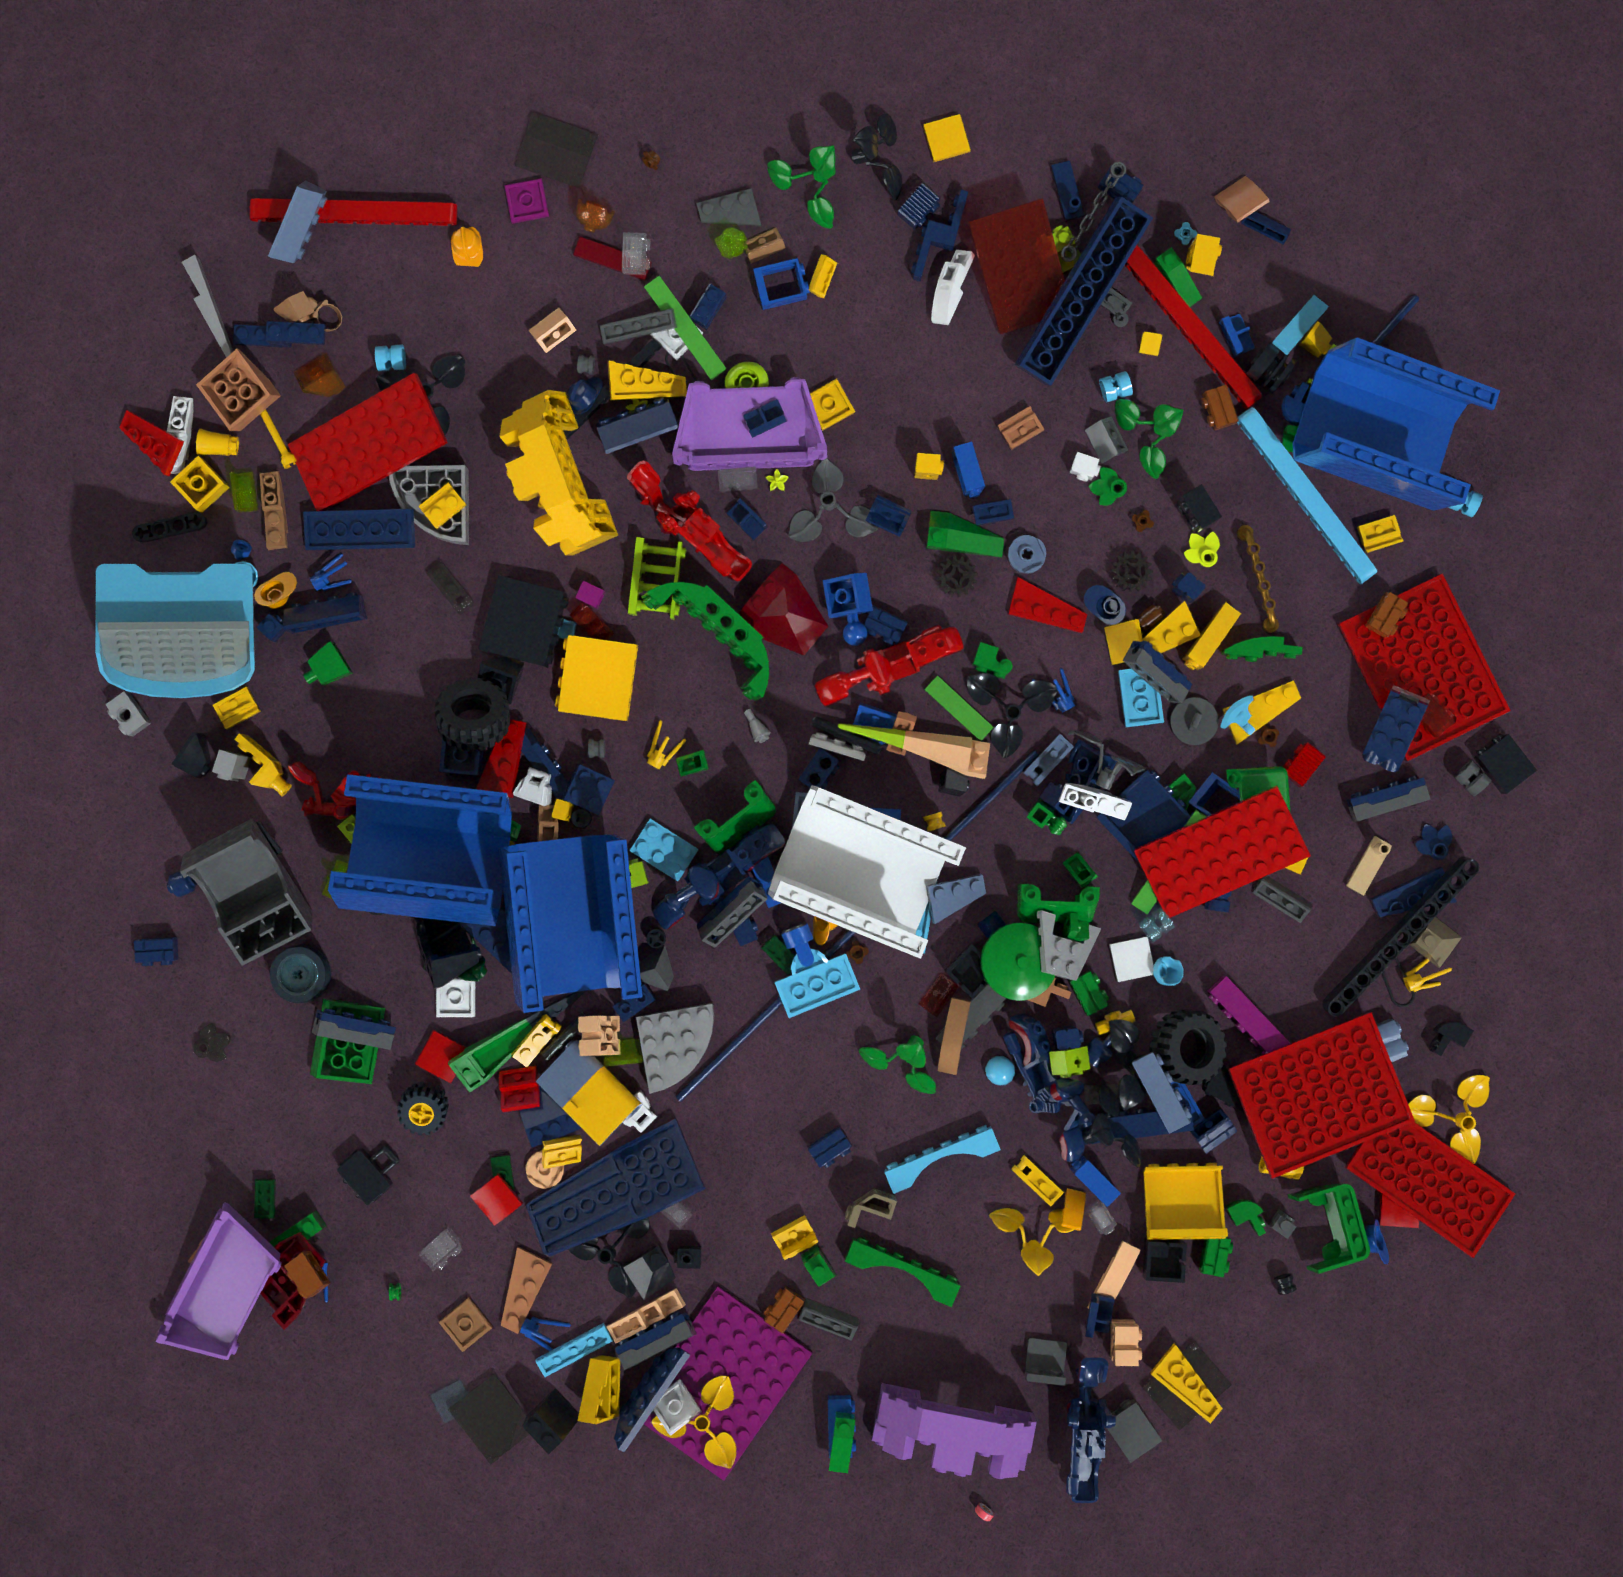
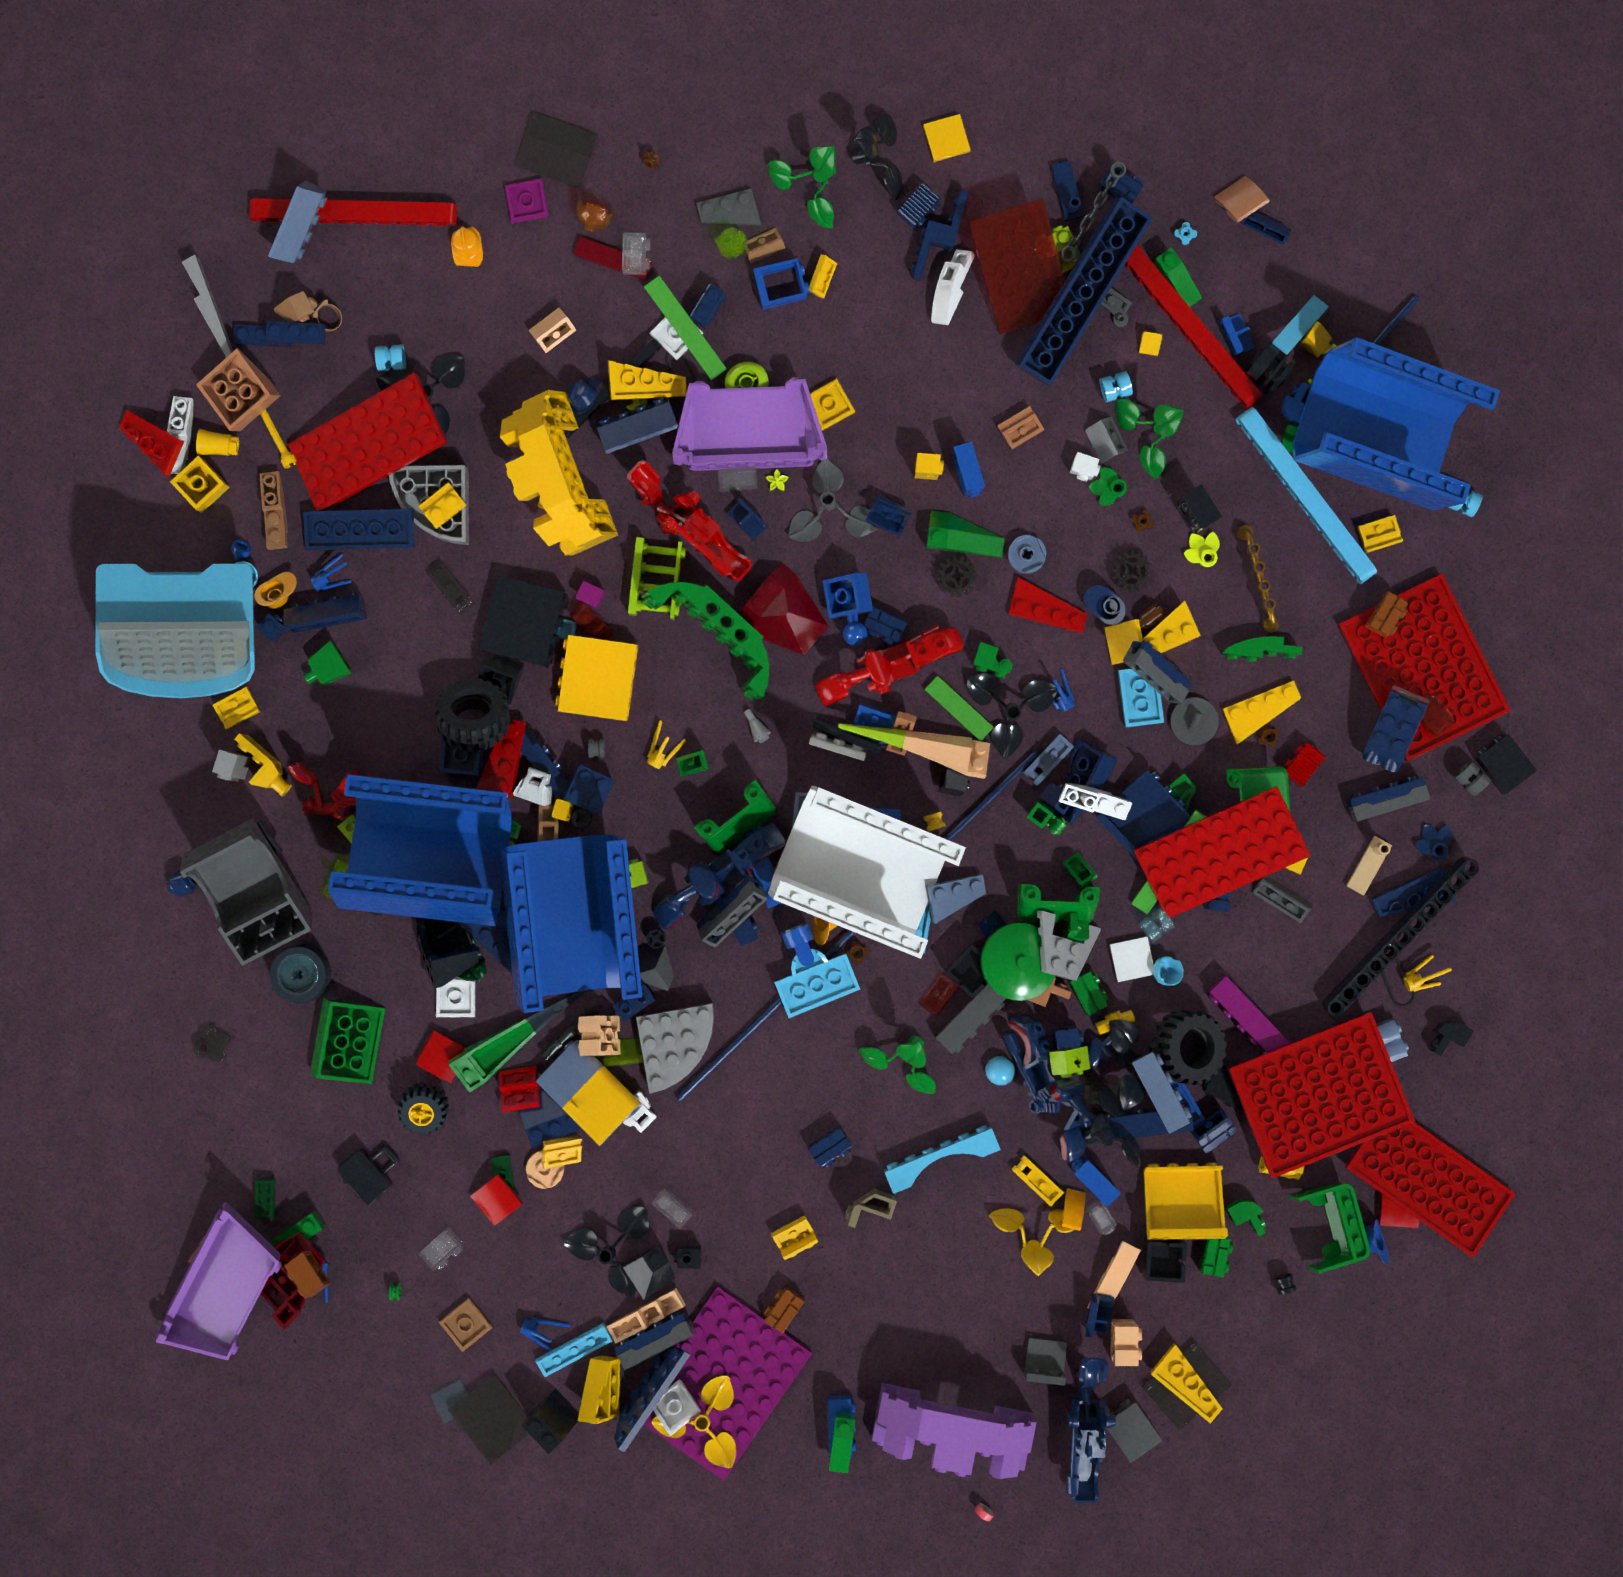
(137, 720): light grey brick -> none
(156, 950): dark blue brick -> none
(169, 527): black beam -> none
(194, 756): black slope -> none
(244, 492): clear neon green panel -> none
(320, 377): clear orange slope -> none
(353, 1029): piece -> none
(525, 1282): nougat wing -> none
(535, 1040): yellow plate -> none
(586, 364): dark grey wheel -> none
(617, 1190): dark blue wing -> none
(638, 326): dark grey tile -> none
(664, 850): medium azure plate -> none
(765, 418): dark blue panel -> none
(779, 953): dark green plate -> none
(815, 768): dark blue brick -> none
(818, 1266): green torso -> none
(829, 1319): dark grey slope -> none
(865, 1255): green arch -> none
(953, 1036): medium nougat slope -> none
(993, 512): dark blue panel -> none
(1107, 774): dark grey plant -> none
(1187, 587): dark blue brick -> none
(1203, 254): yellow wedge -> none
(1207, 790): blue window -> none
(1211, 637): yellow slope -> none
(1219, 407): dark orange brick -> none
(1239, 714): medium azure piece -> none
(1282, 1224): dark grey brick -> none
(1436, 942): dark tan slope -> none
(1473, 1091): yellow plant -> none

